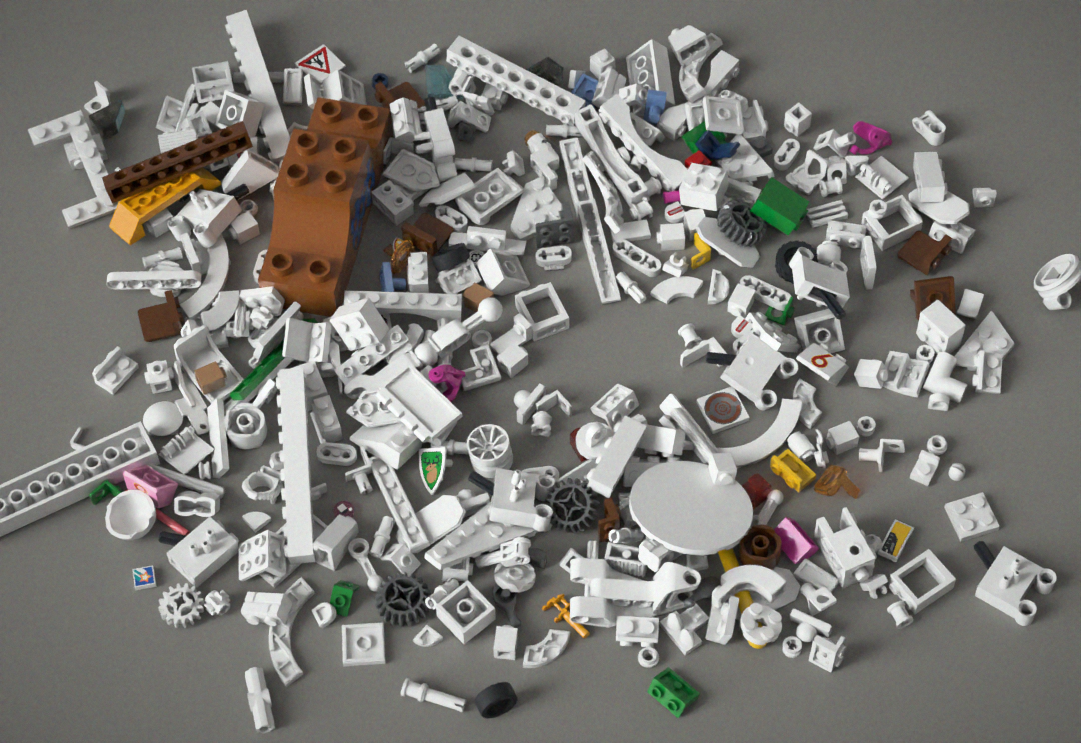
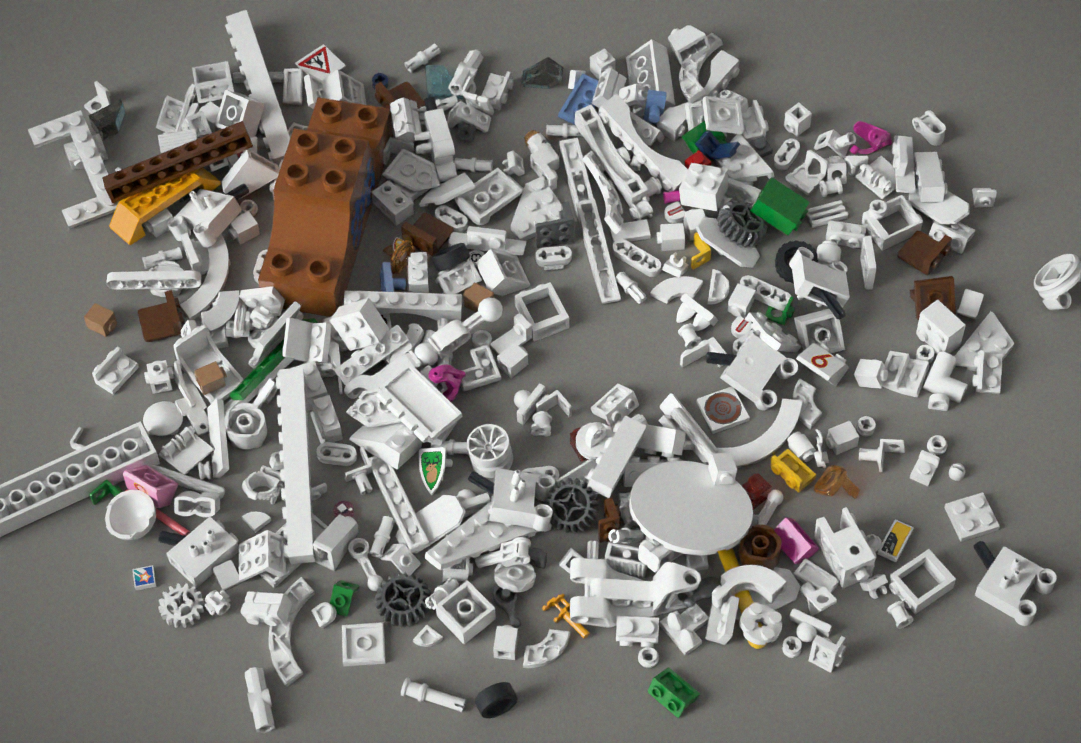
(100, 320): none -> medium nougat brick
(226, 575): none -> white slope
(514, 80): white brick -> none
(689, 308): none -> white tile
(903, 164): none -> white bracket

